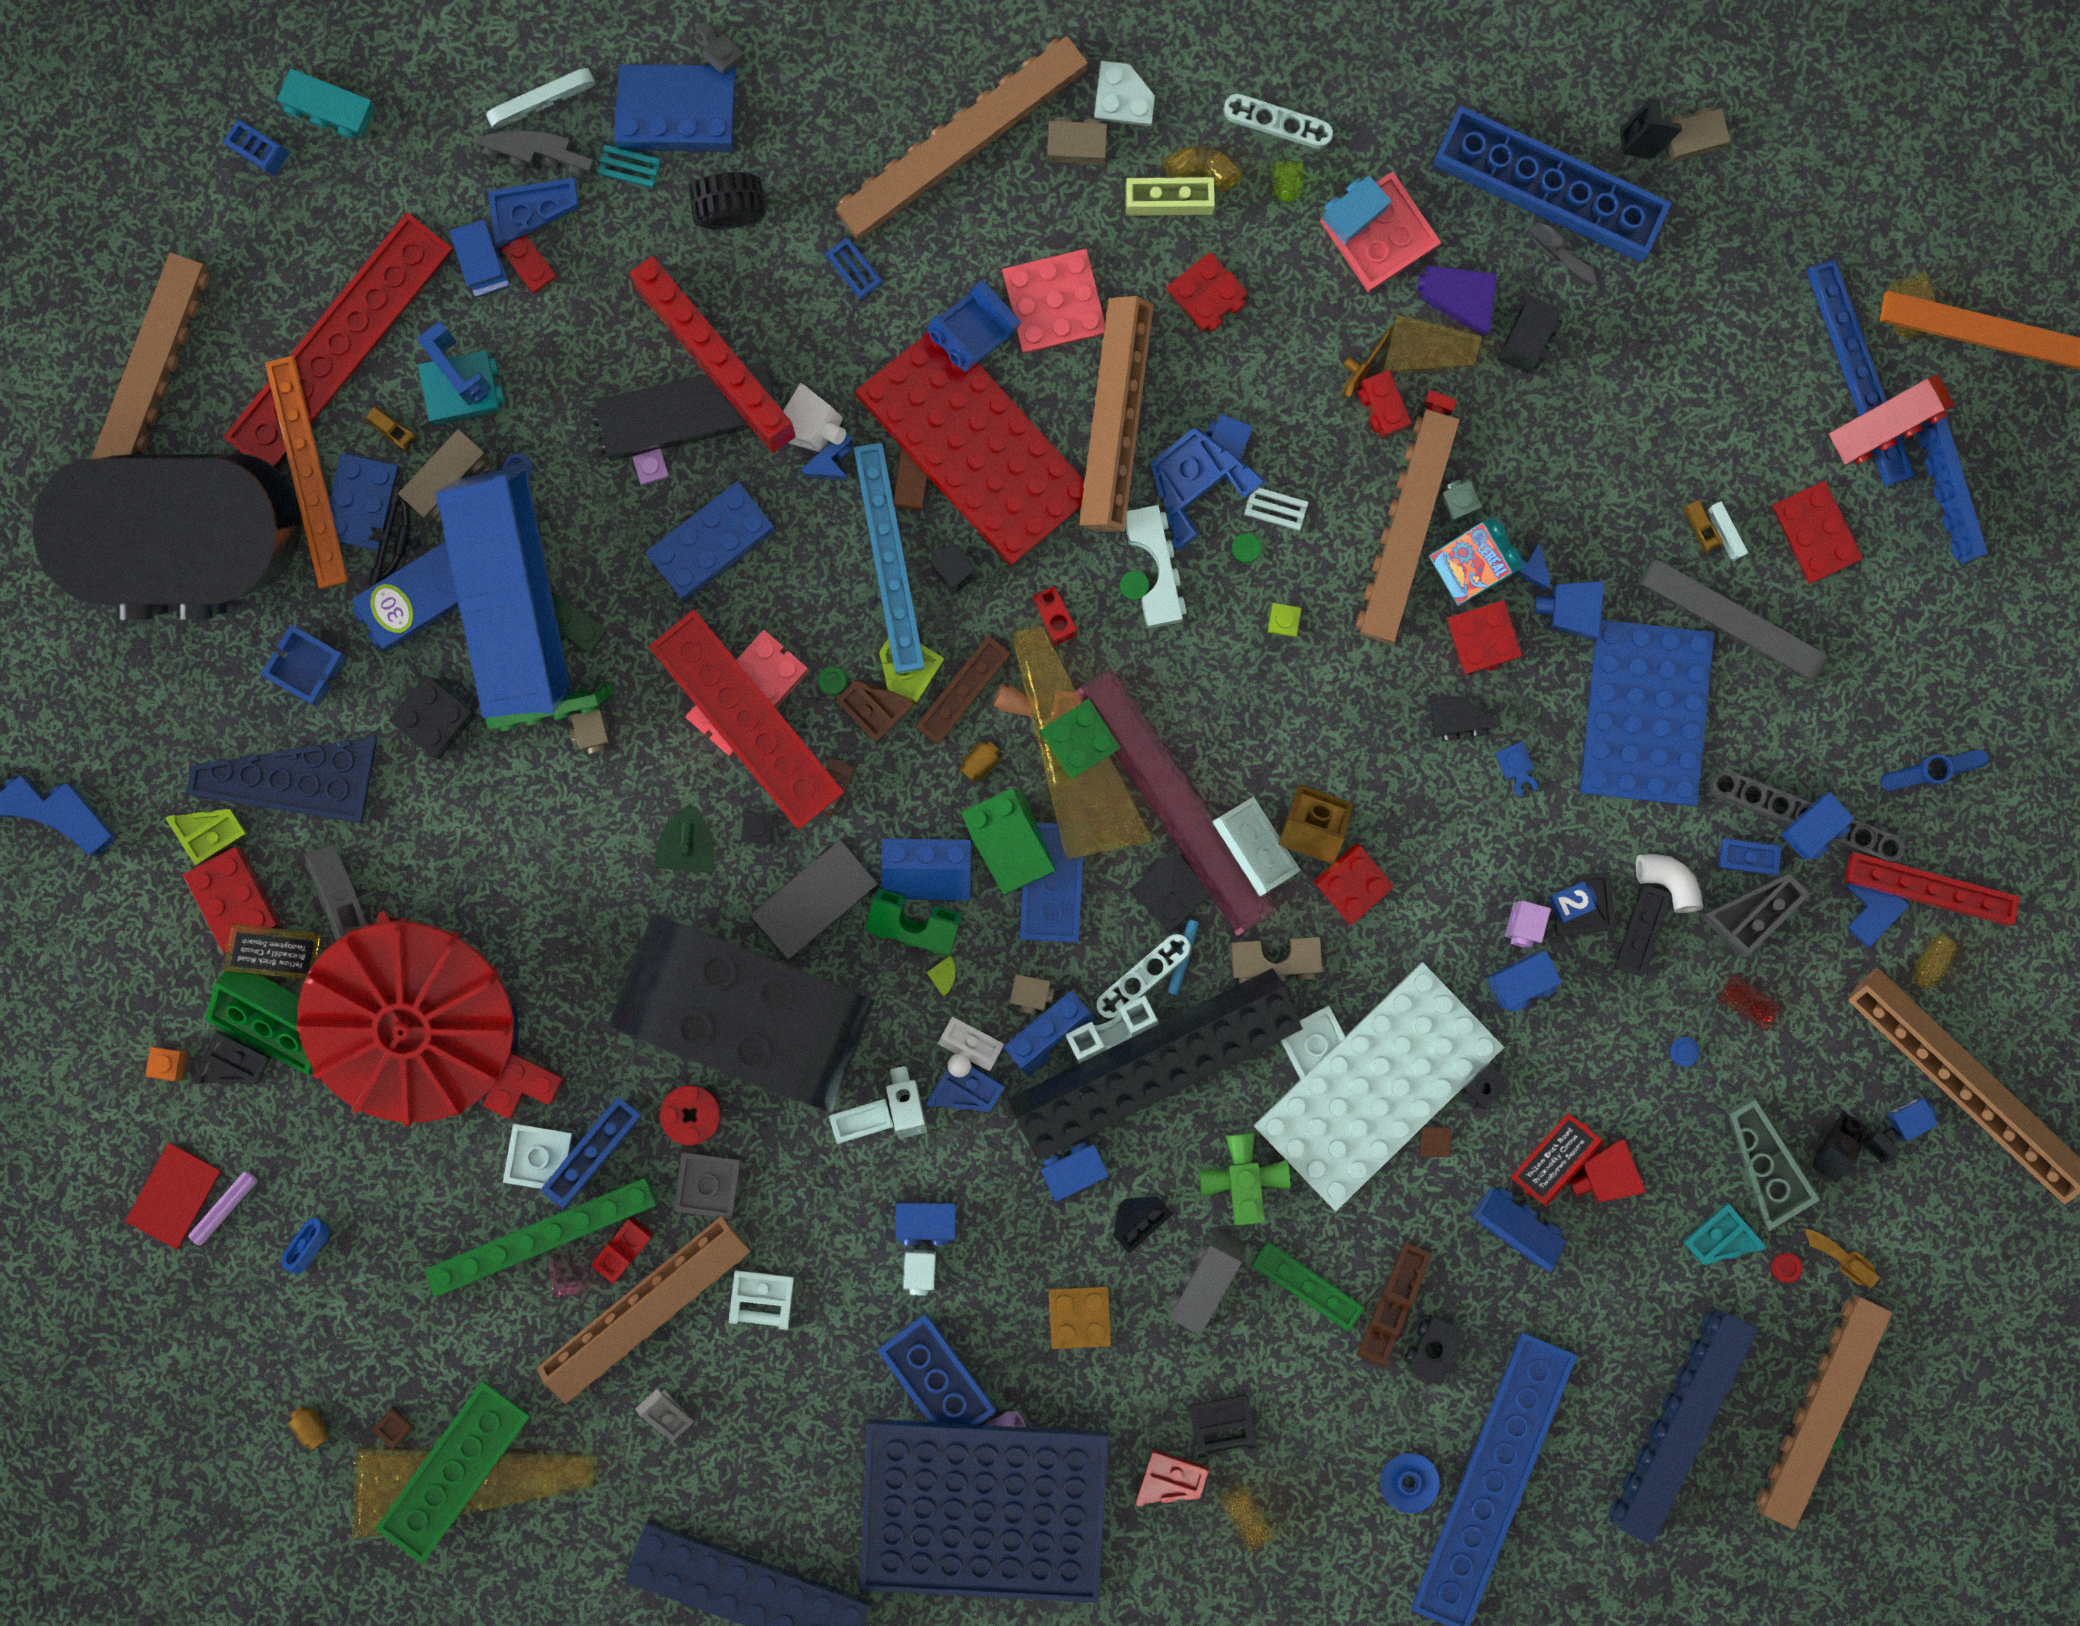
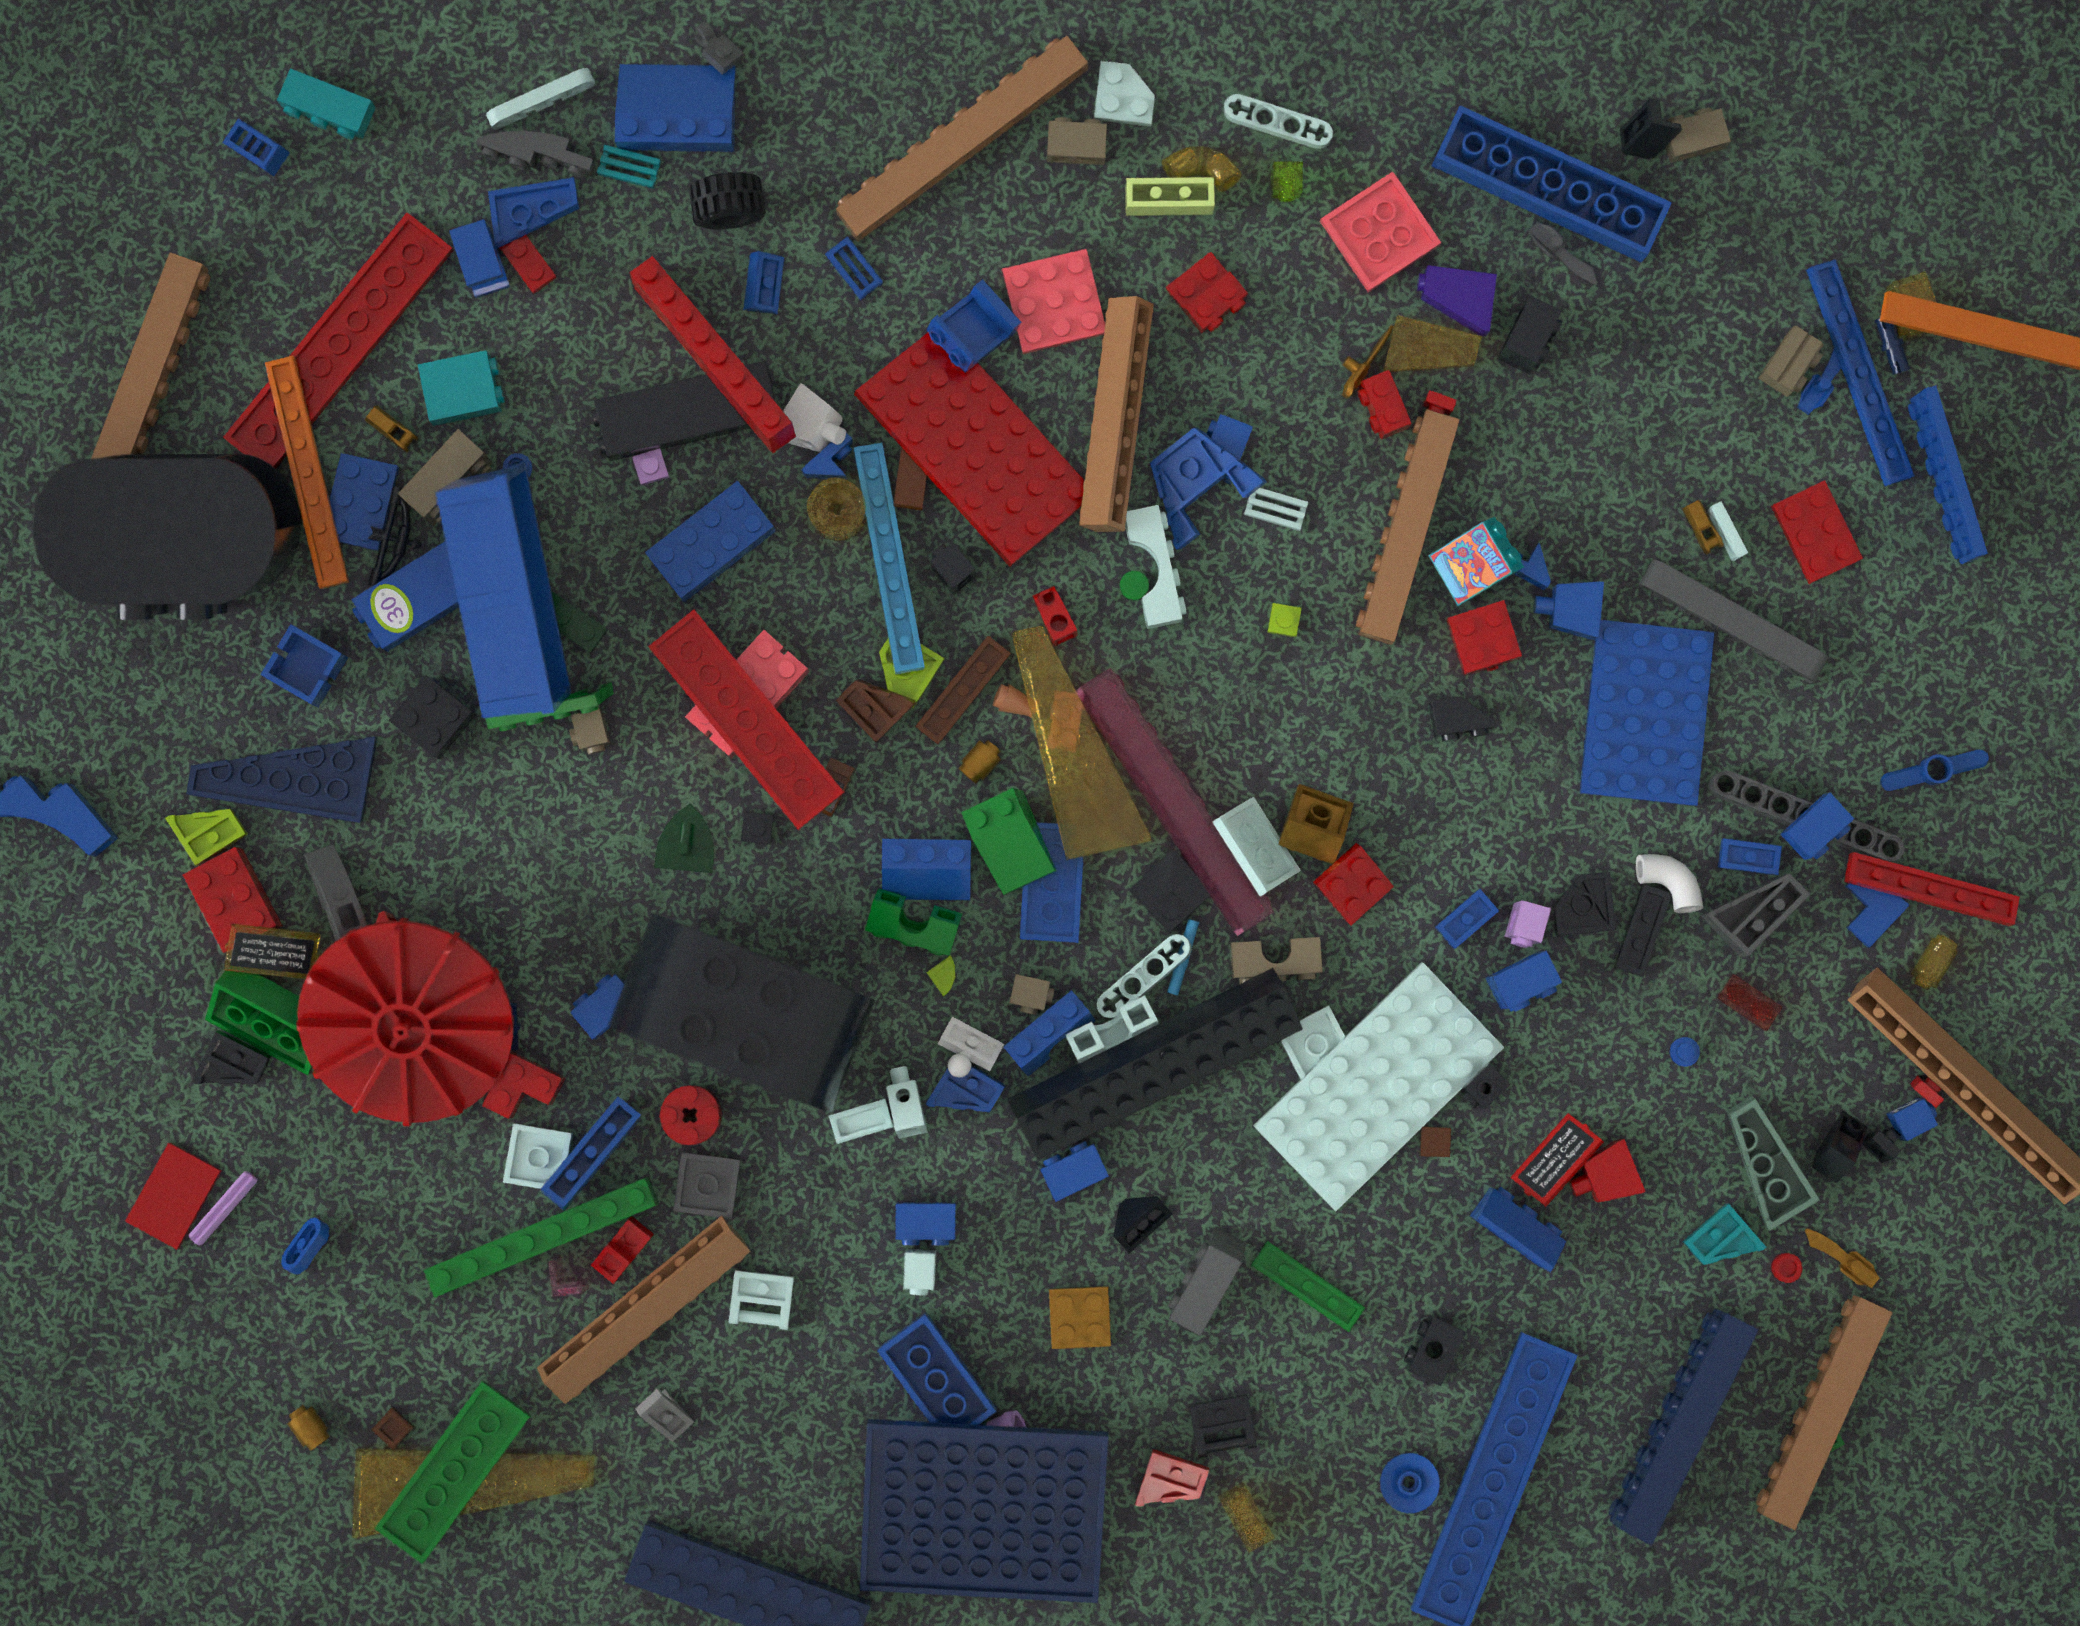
(166, 1063): orange brick -> none
(438, 340): blue panel -> none
(596, 1010): none -> blue brick
(763, 282): none -> blue slope
(814, 899): dark grey tile -> none
(822, 500): none -> clear yellow brick
(832, 680): green tile -> none
(1079, 739): green plate -> none
(1244, 1180): bright green brick -> none
(1246, 548): green tile -> none
(1356, 209): dark azure brick -> none
(1394, 1304): reddish brown slope -> none
(1460, 500): sand green brick -> none
(1466, 918): none -> blue plate
(1515, 763): blue plate -> none
(1573, 902): blue brick -> none
(1791, 361): none -> dark tan brick
(1819, 387): none -> blue piece
(1892, 419): brick -> none
(1893, 346): none -> dark blue pin
(1928, 1090): none -> red plate

